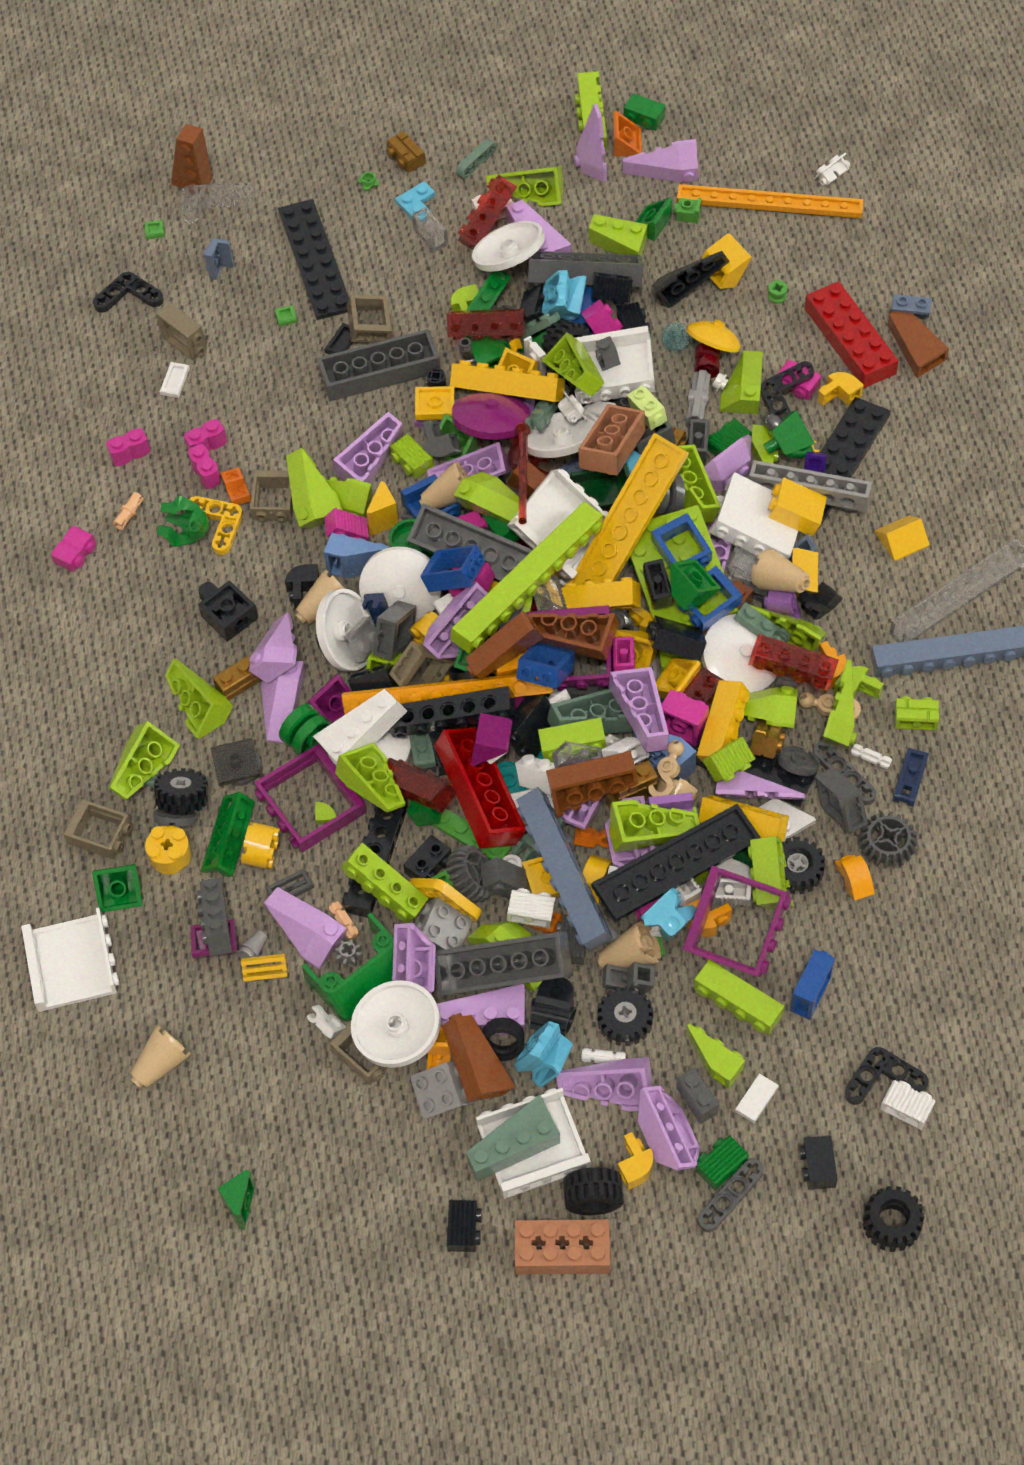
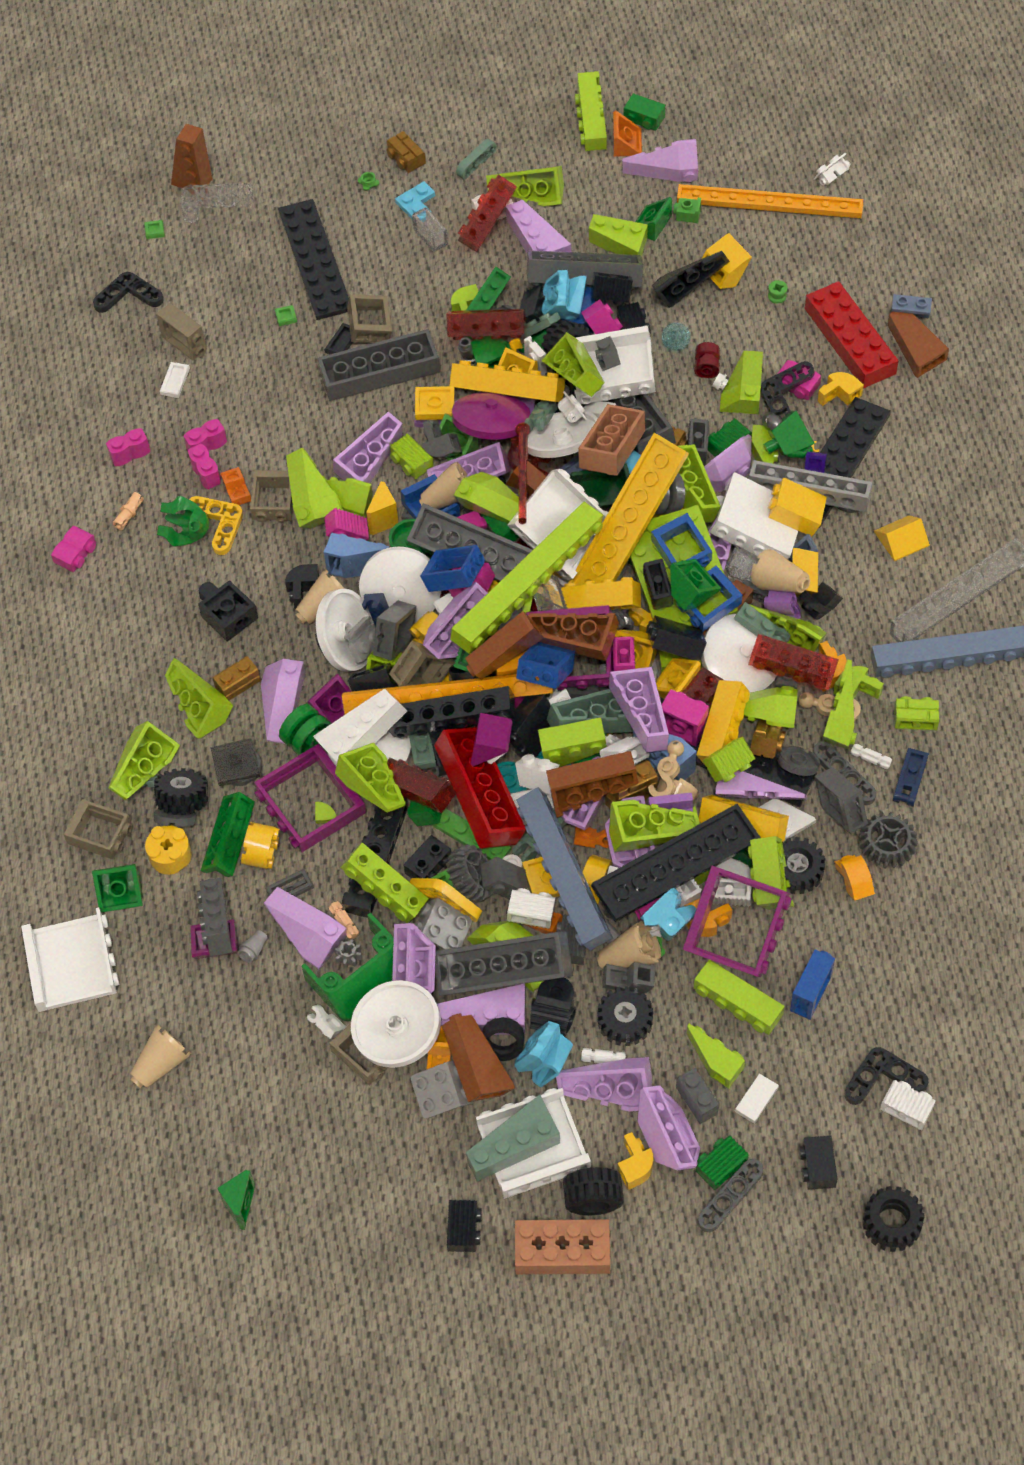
(216, 256): sand blue bracket -> none
(276, 650): lavender wedge -> none
(279, 970): yellow tile -> none
(436, 378): black wheel -> none
(508, 246): white dish -> none
(574, 753): clear brick -> none
(591, 147): lavender wedge -> none
(643, 400): yellowish green brick -> none
(698, 395): light grey piece -> none
(714, 335): yellow dish -> none

